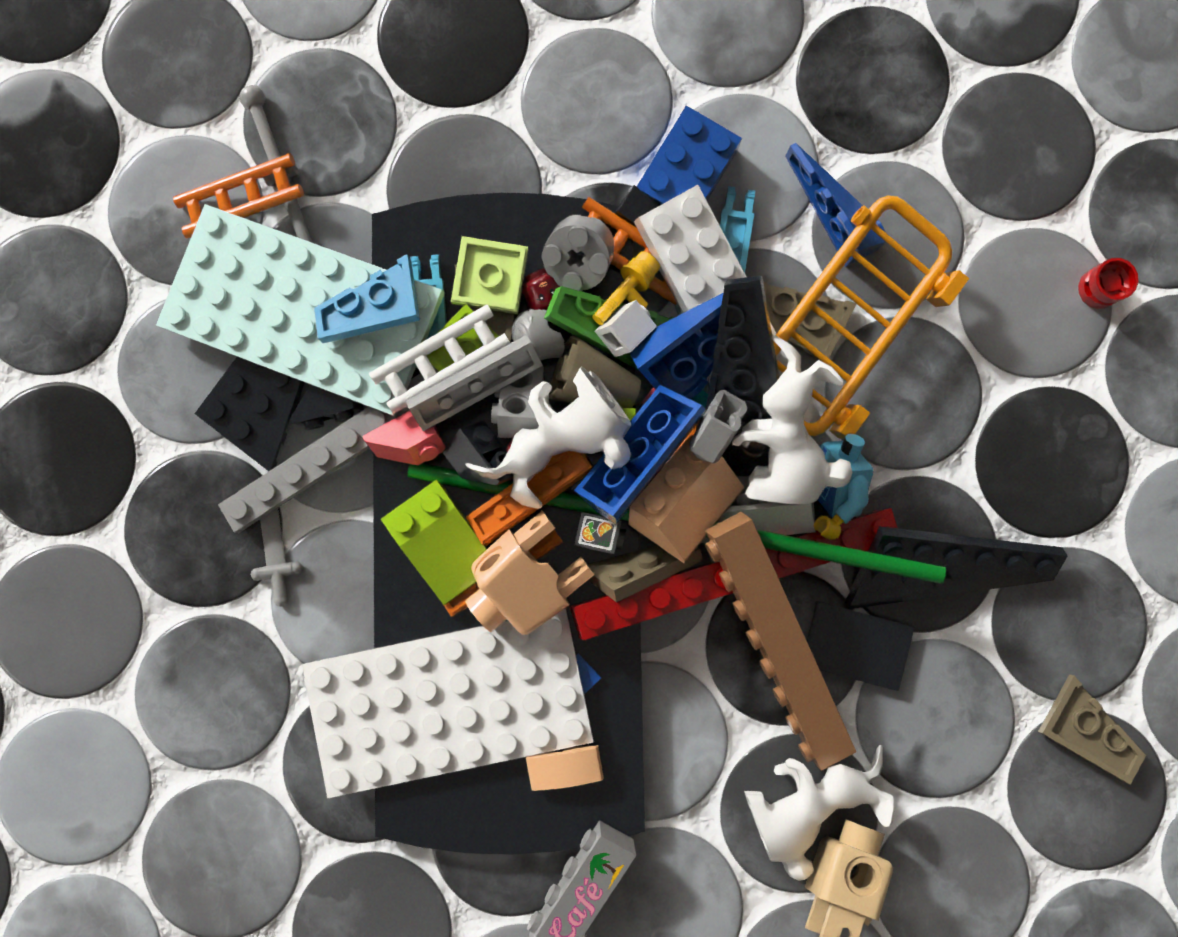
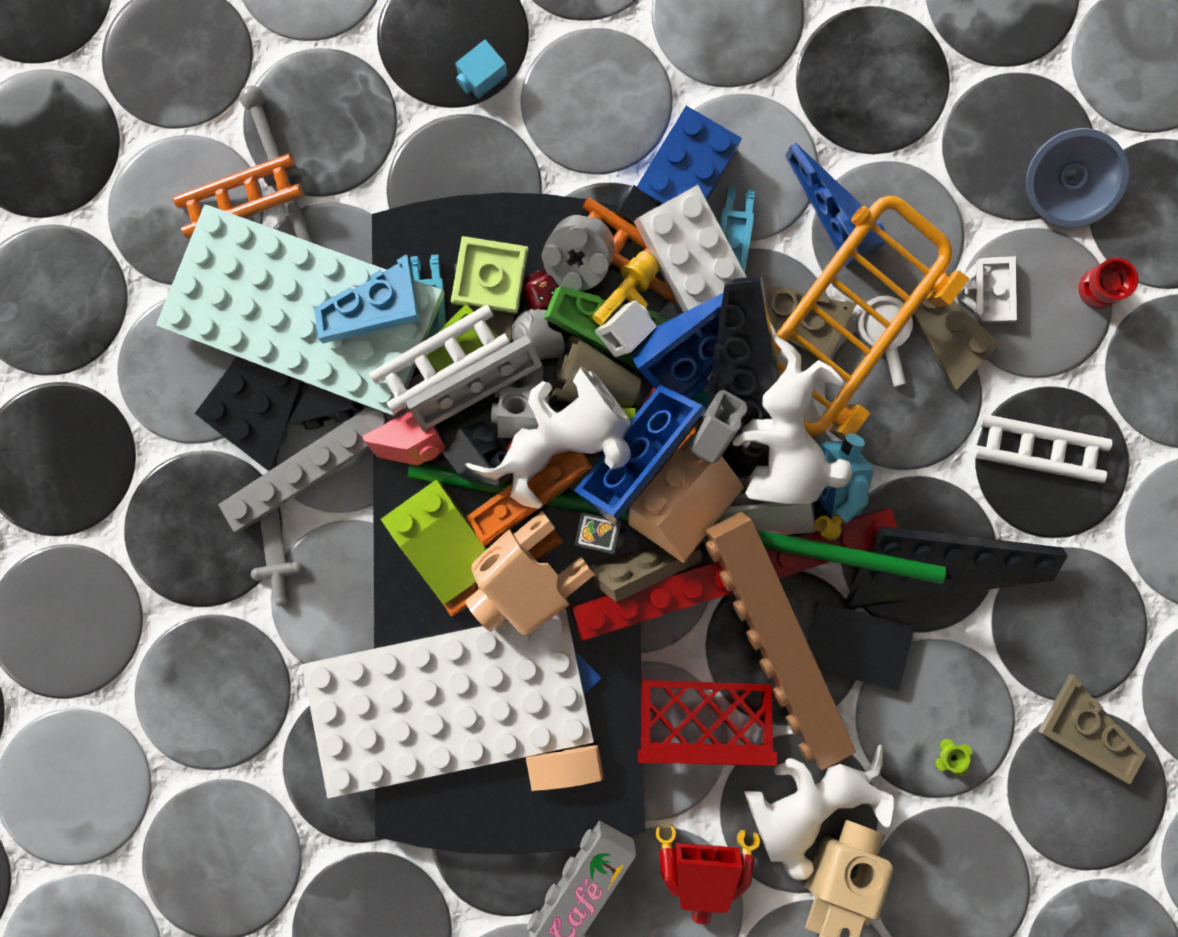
(480, 69): none -> medium azure brick
(697, 752): none -> red fence
(706, 875): none -> red torso
(870, 330): none -> white piece
(955, 339): none -> dark tan wing
(962, 752): none -> lime plate
(991, 290): none -> white slope
(1060, 440): none -> white bar
(1091, 192): none -> sand blue dish

